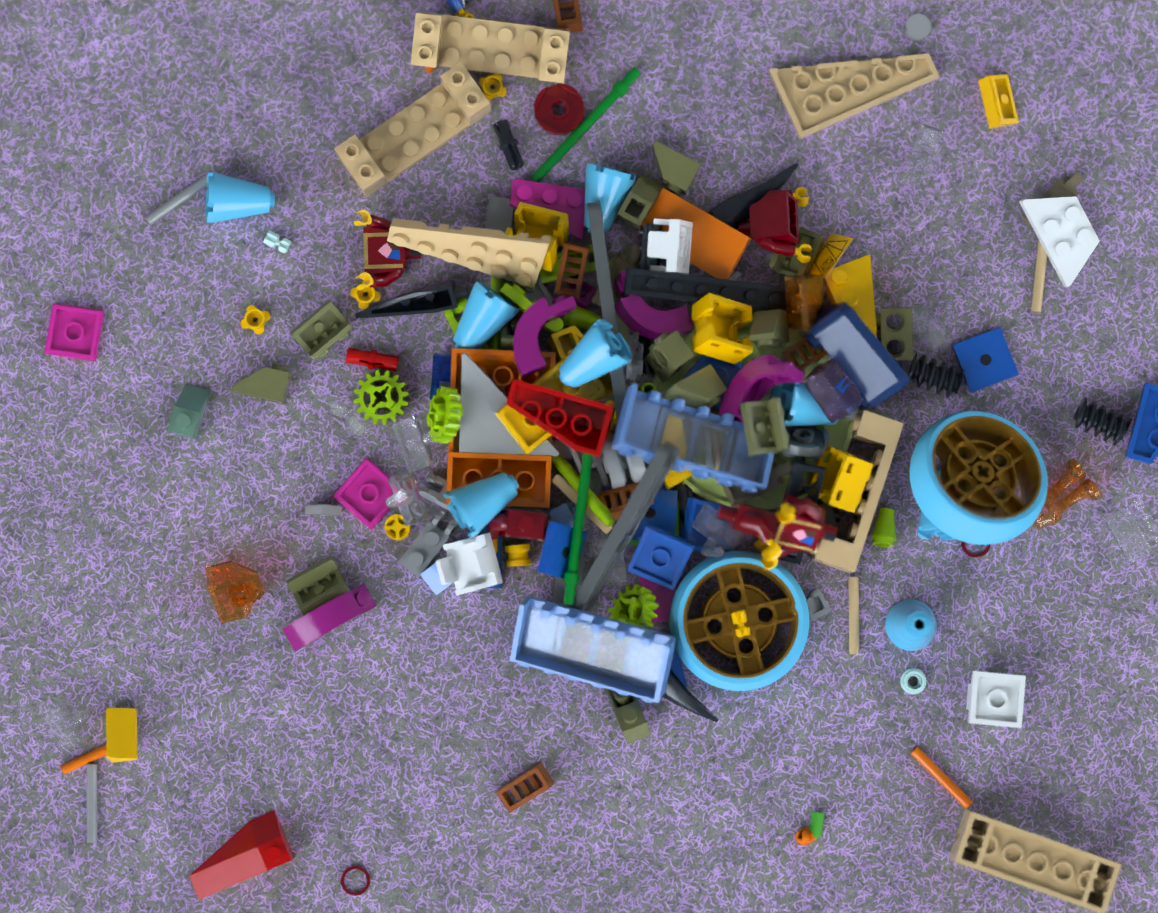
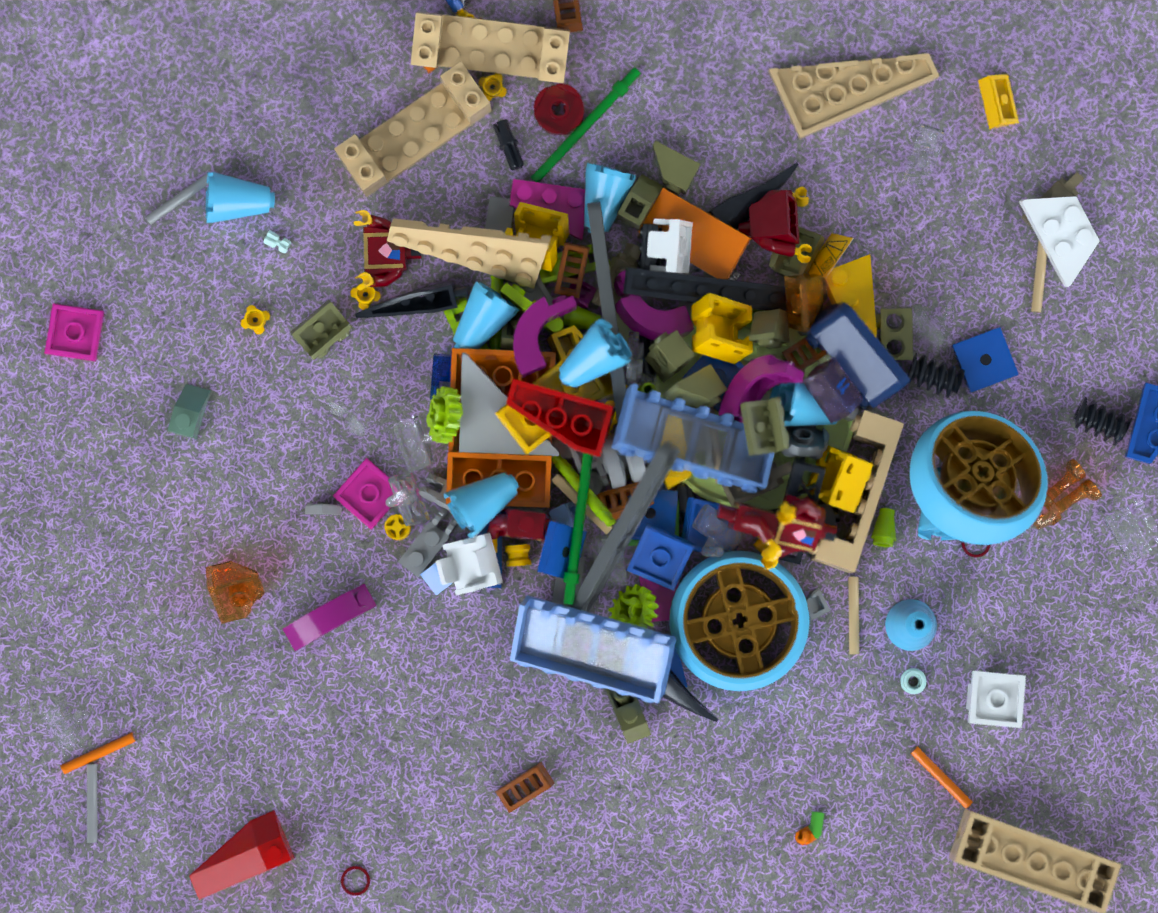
(121, 734): yellow slope -> none
(266, 384): olive slope -> none
(317, 585): olive bracket -> none
(372, 359): red pin -> none
(388, 387): lime gear -> none
(739, 619): yellow piece -> none
(918, 27): light grey tile -> none

